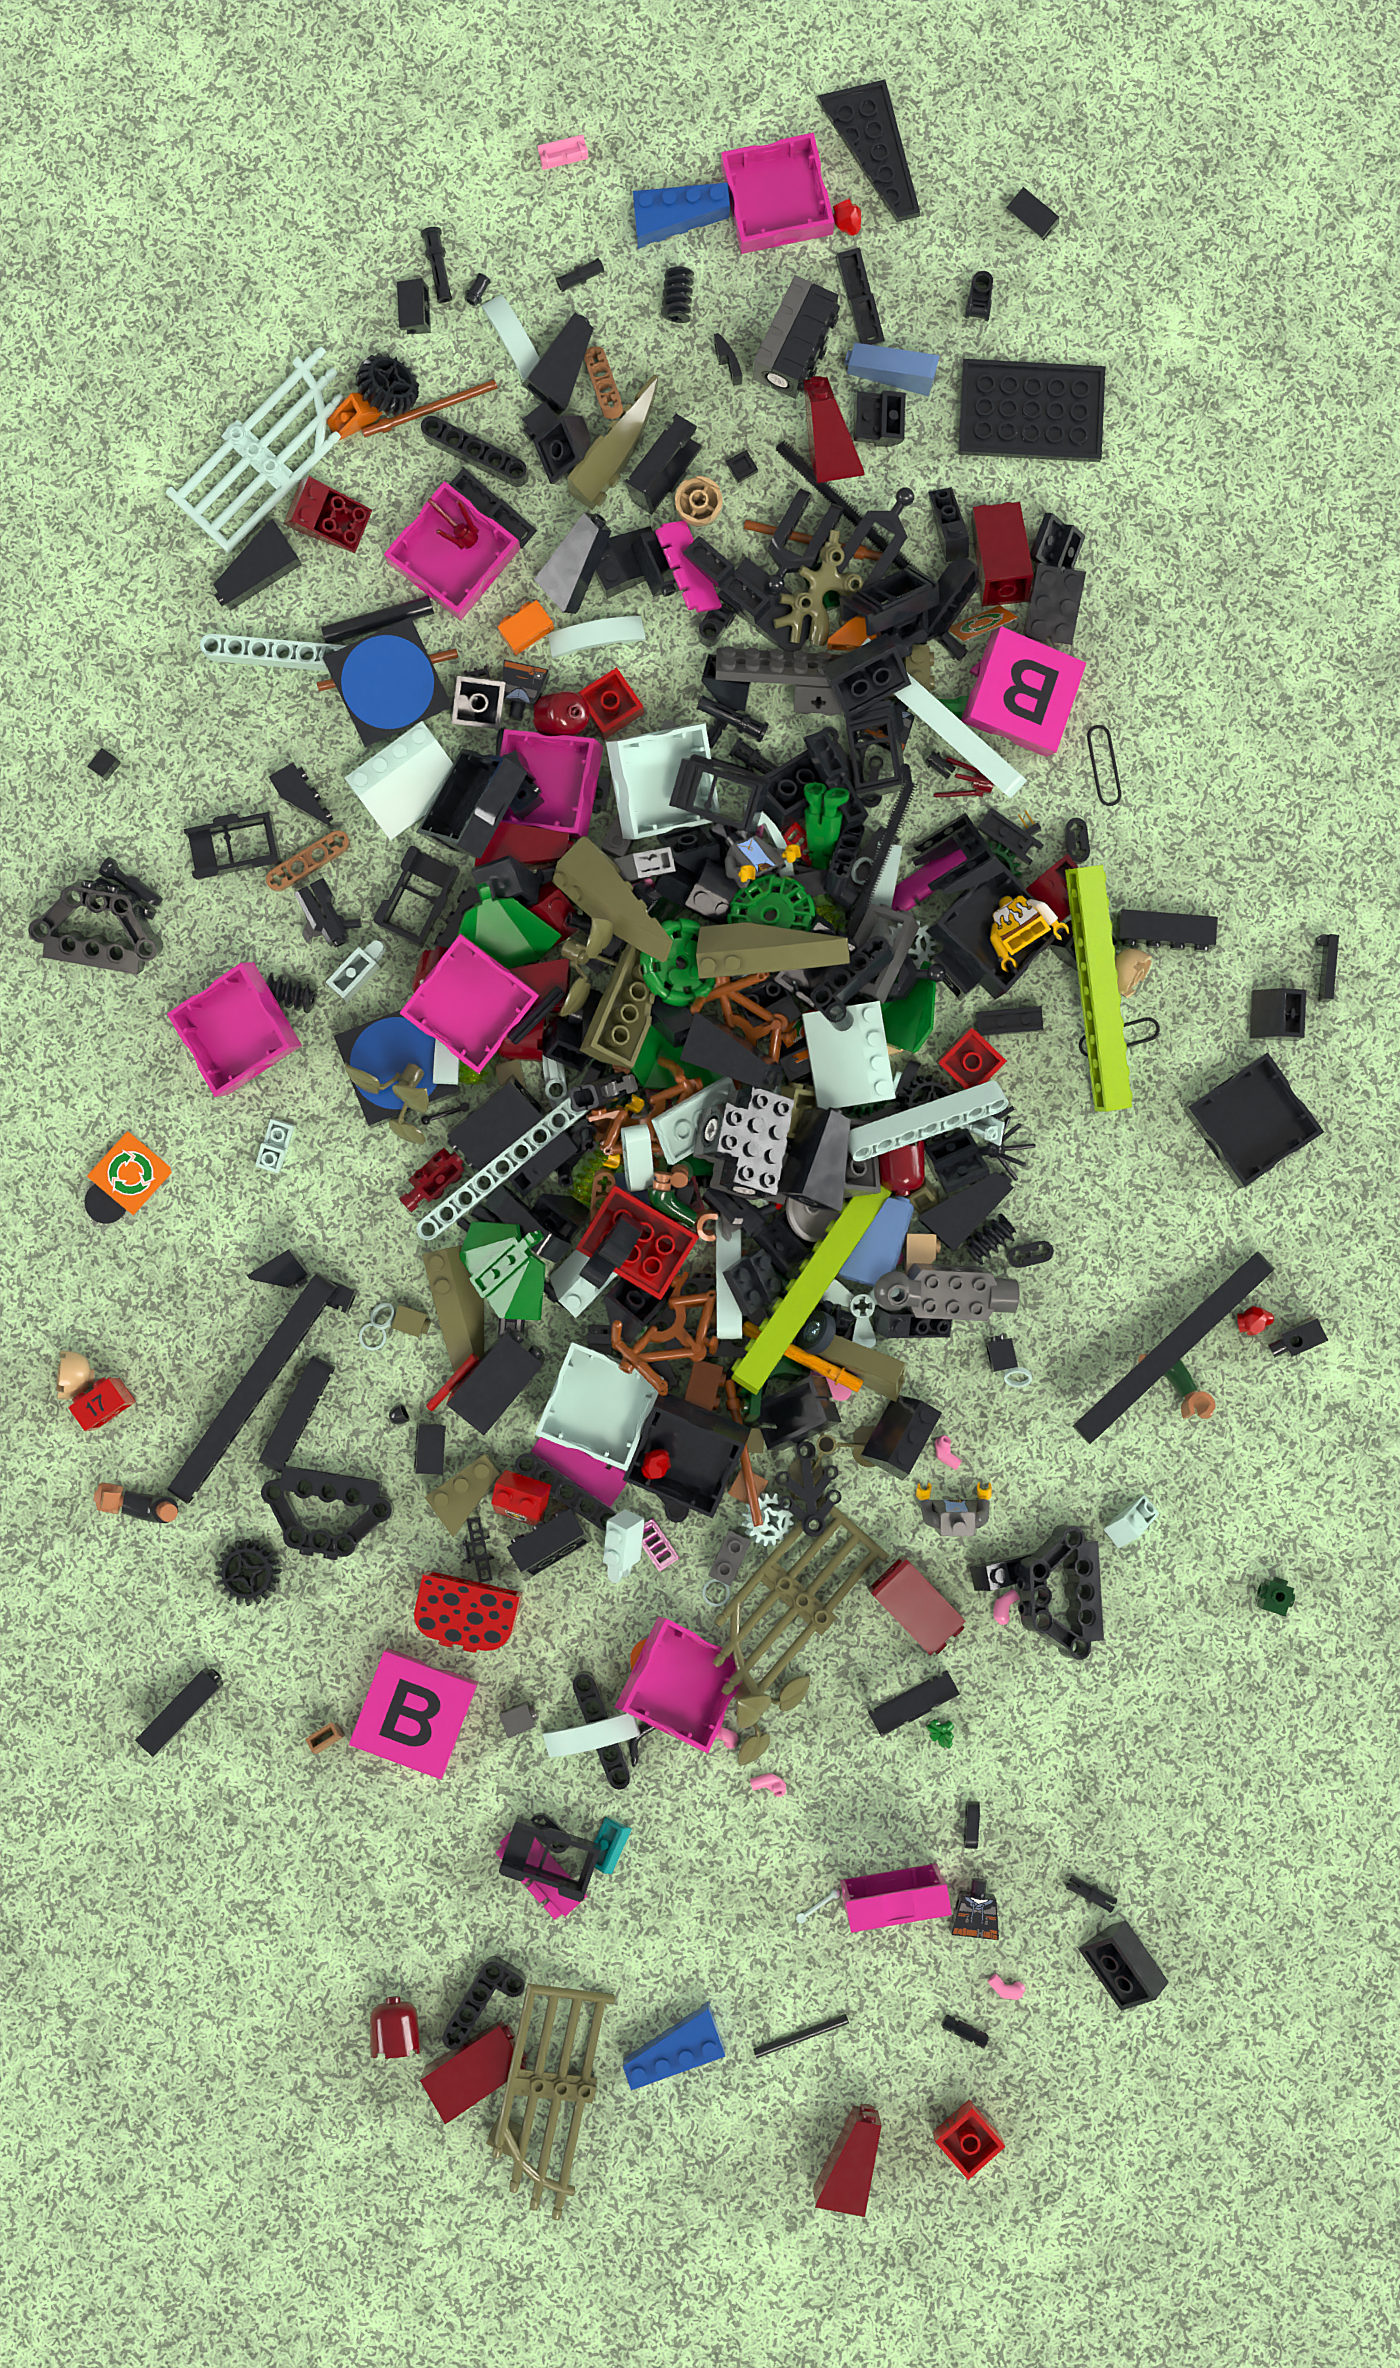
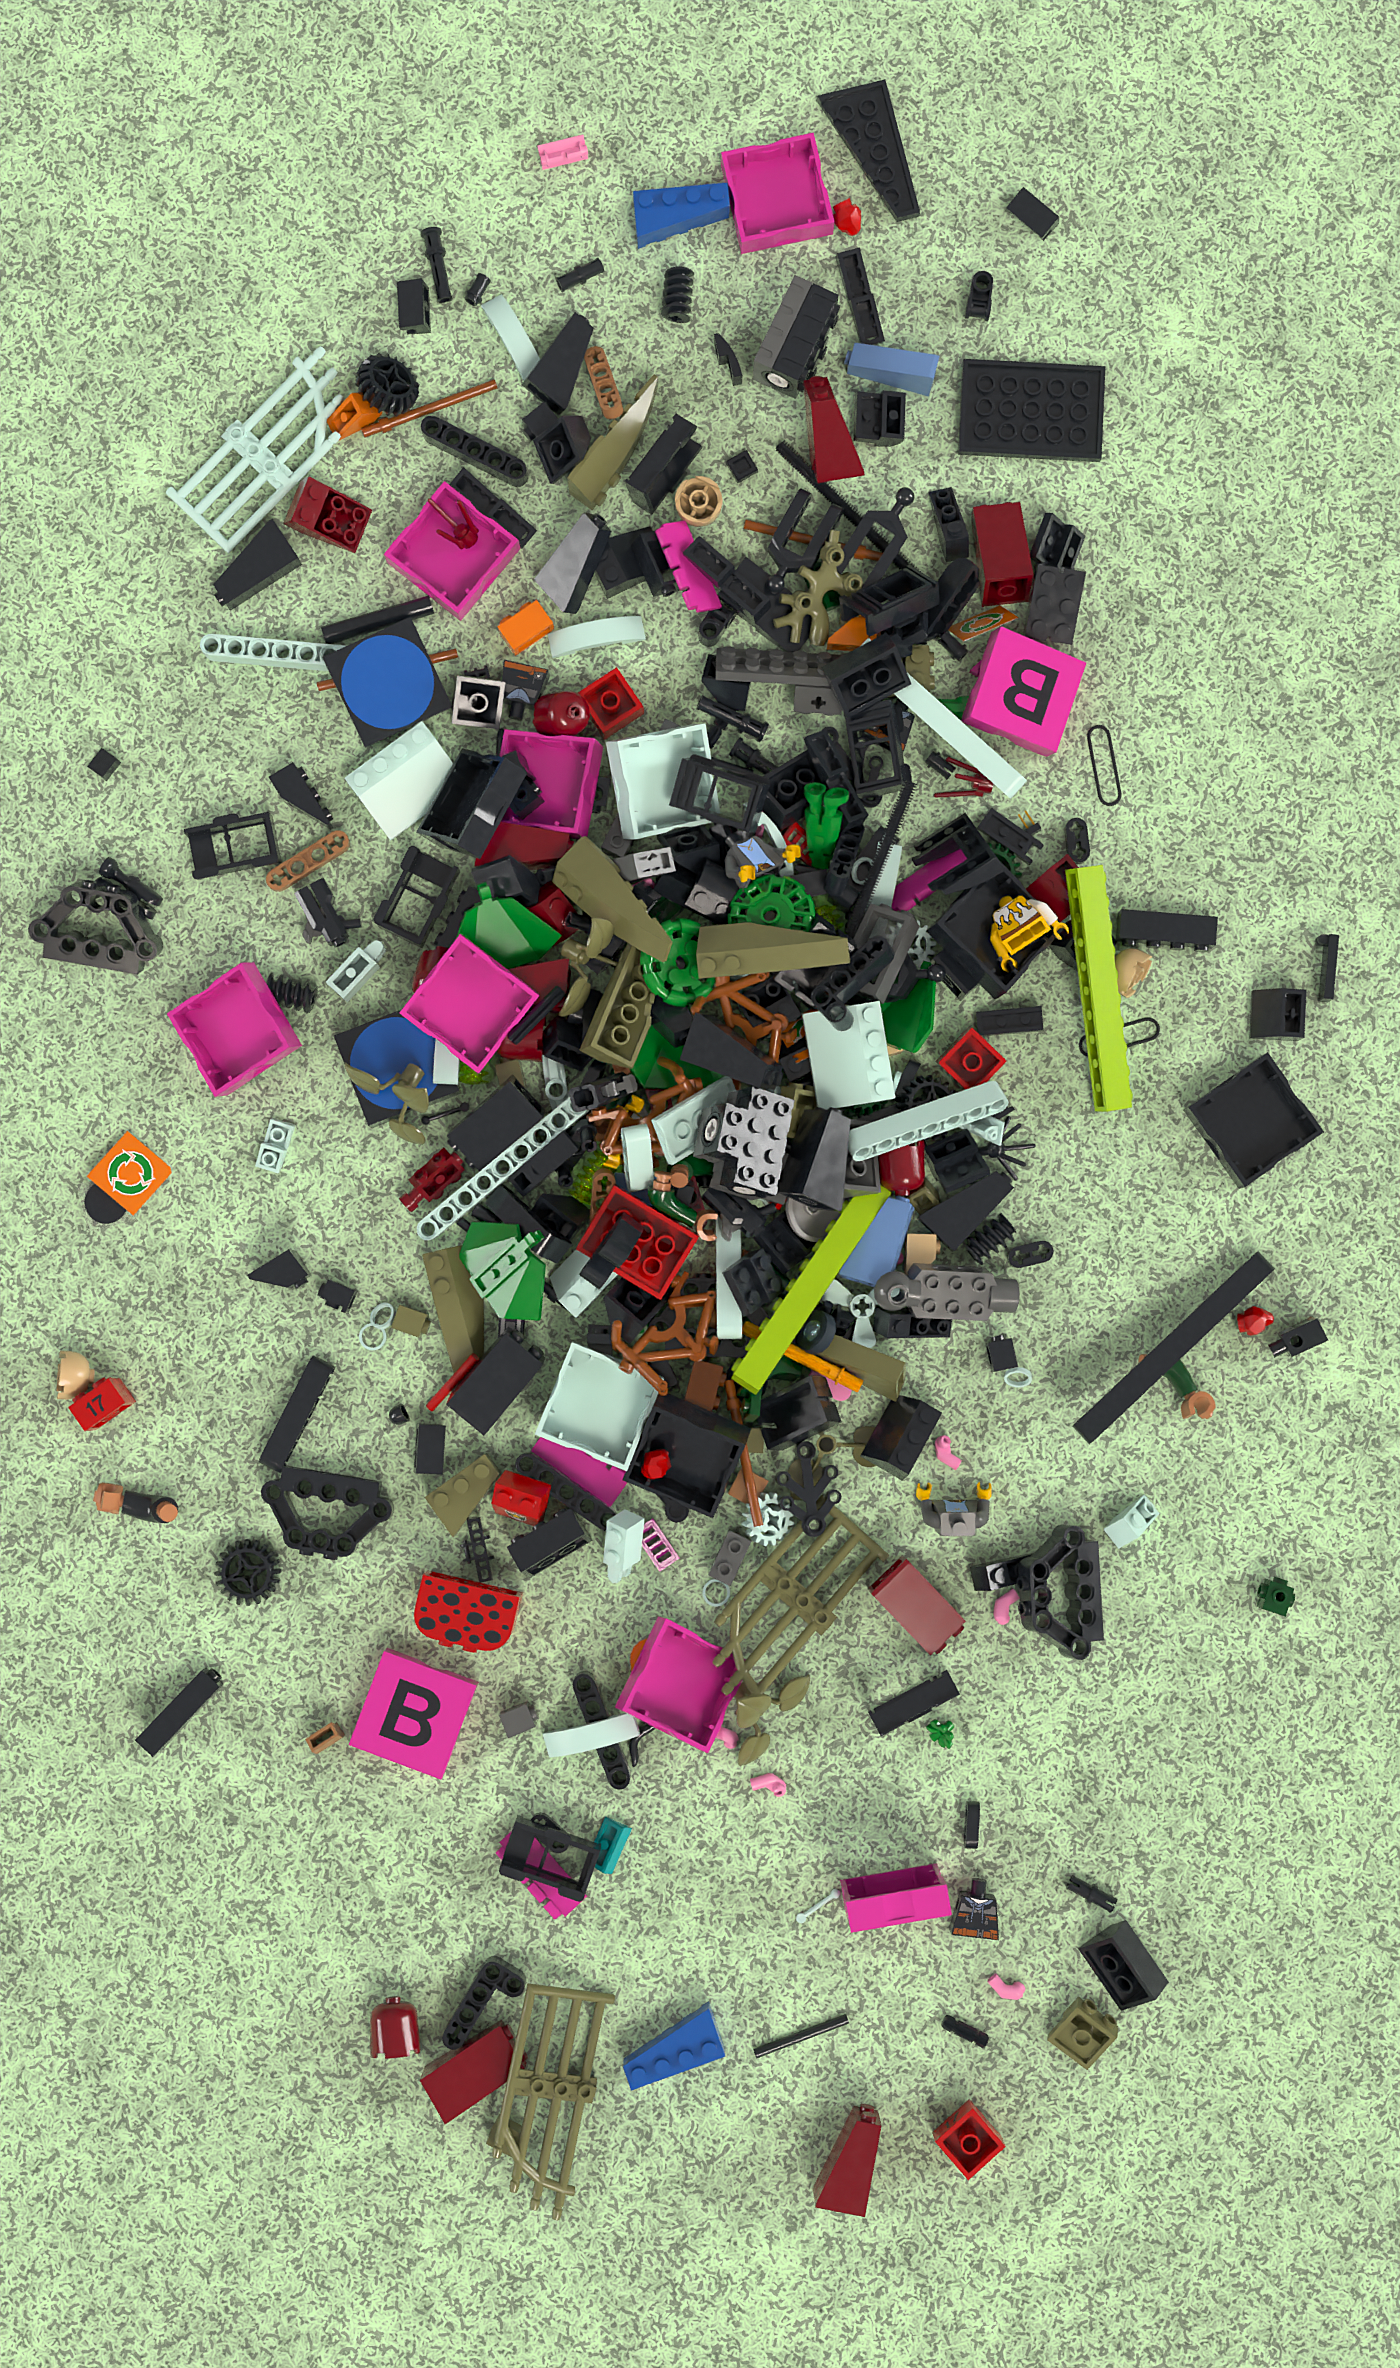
(252, 1388): black beam -> none
(1084, 2032): none -> olive plate

